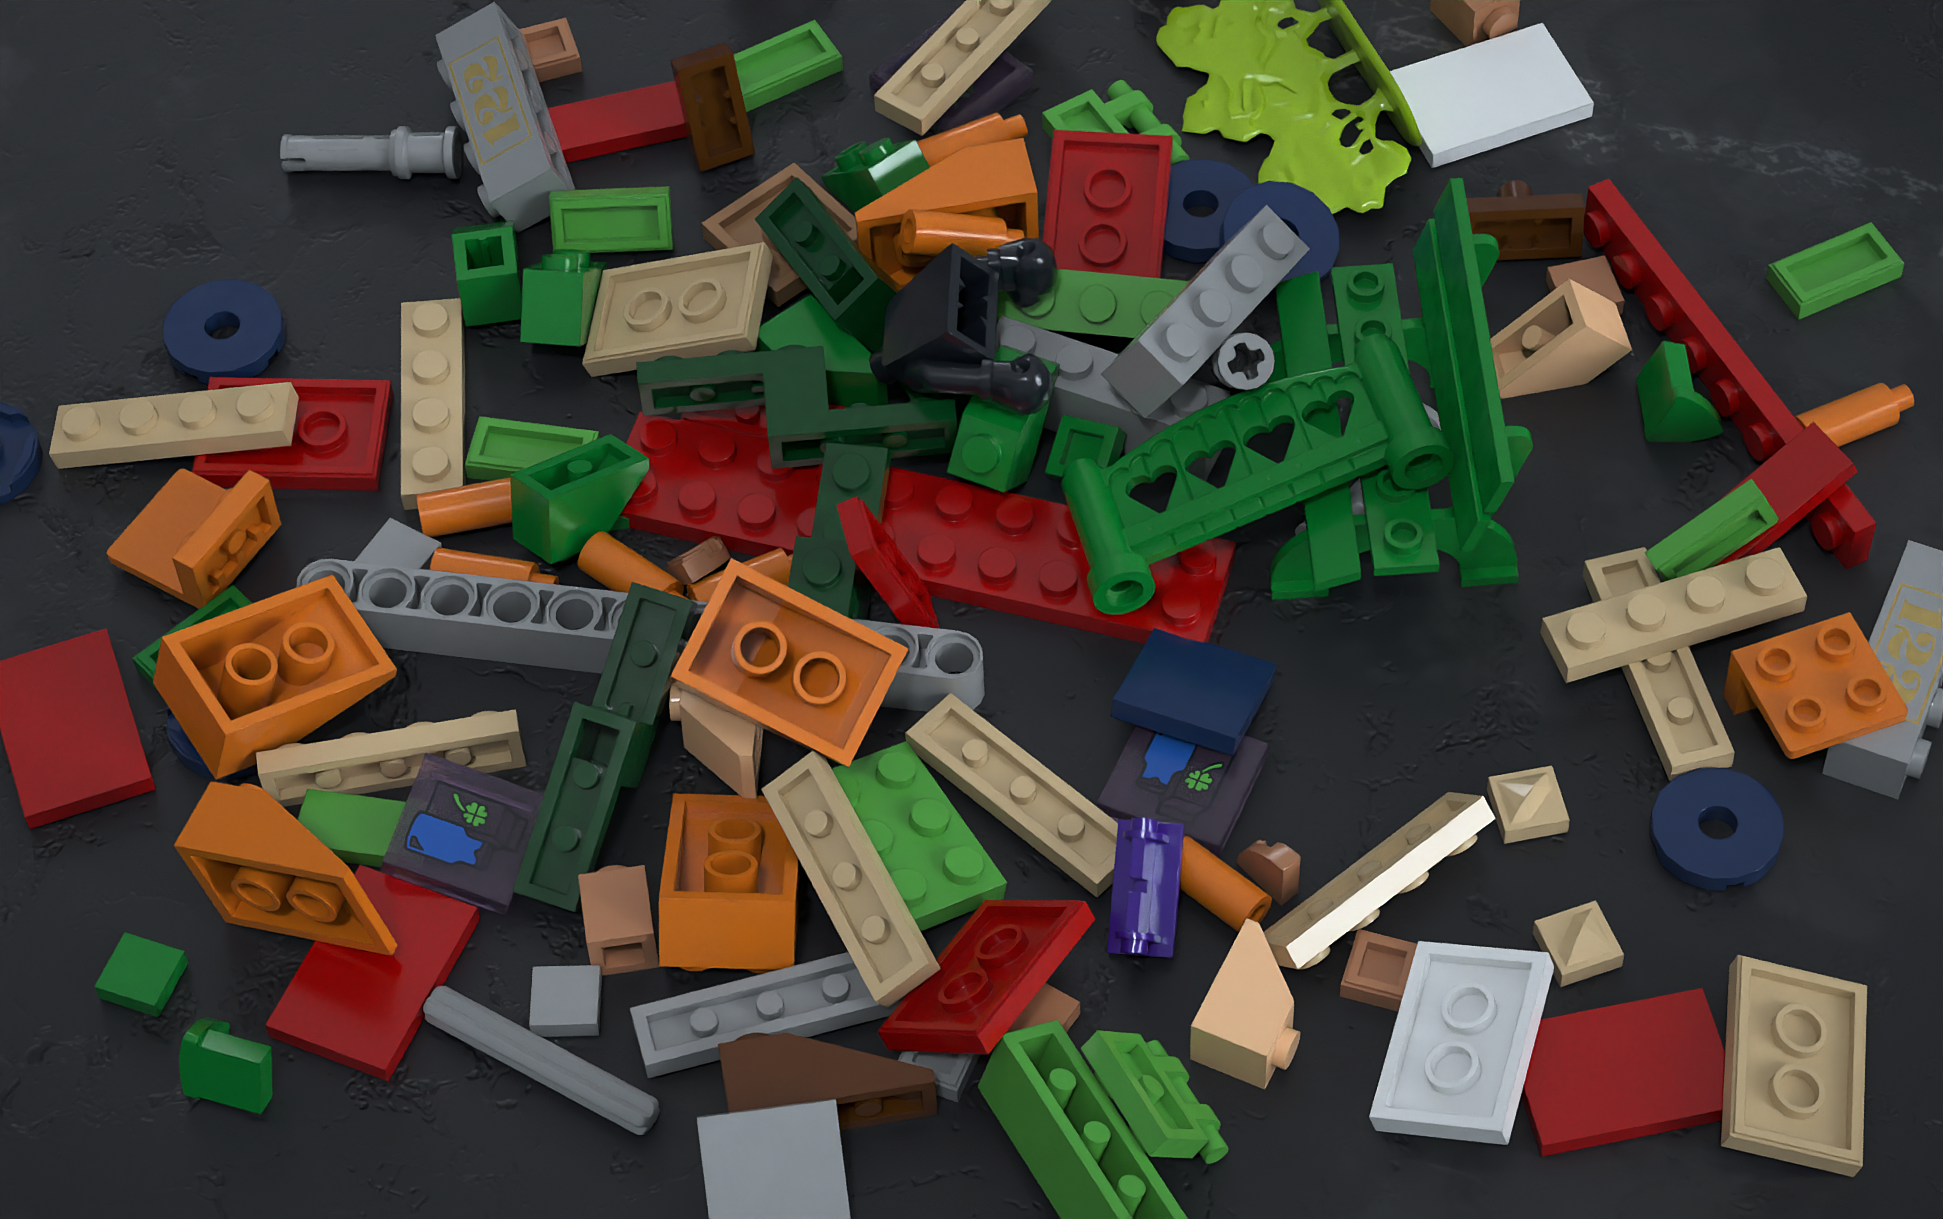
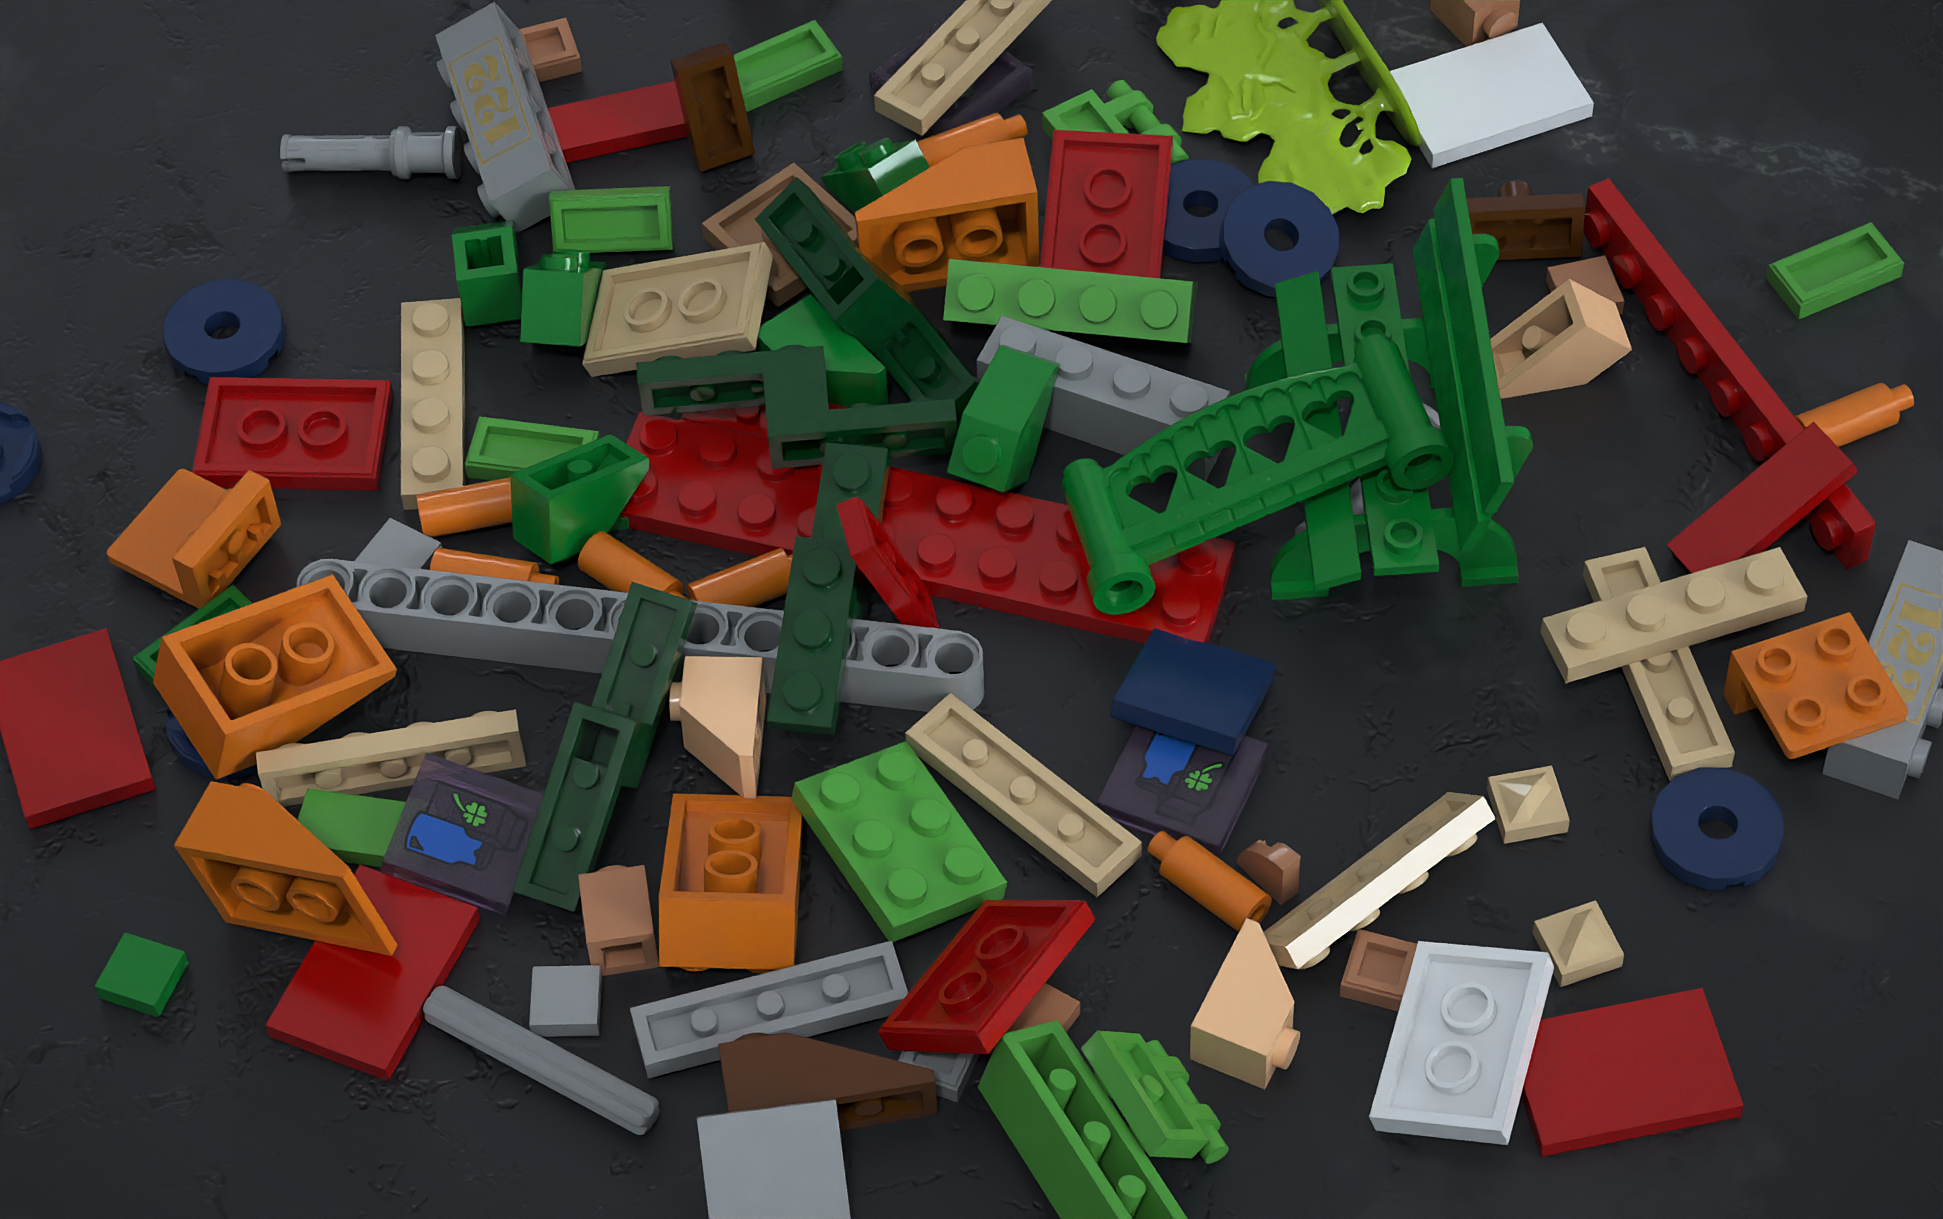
(174, 425): tan plate -> none
(225, 1067): green tile -> none
(698, 560): nougat tile -> none
(788, 663): orange slope -> none
(850, 879): tan plate -> none
(933, 231): orange cylinder -> none
(945, 326): black torso -> none
(1084, 439): green plate -> none
(1146, 888): dark purple hinge -> none
(1205, 312): light grey brick -> none
(1255, 361): light grey pin -> none
(1669, 402): green tile -> none
(1714, 533): bright green tile -> none
(1794, 1066): tan tile -> none

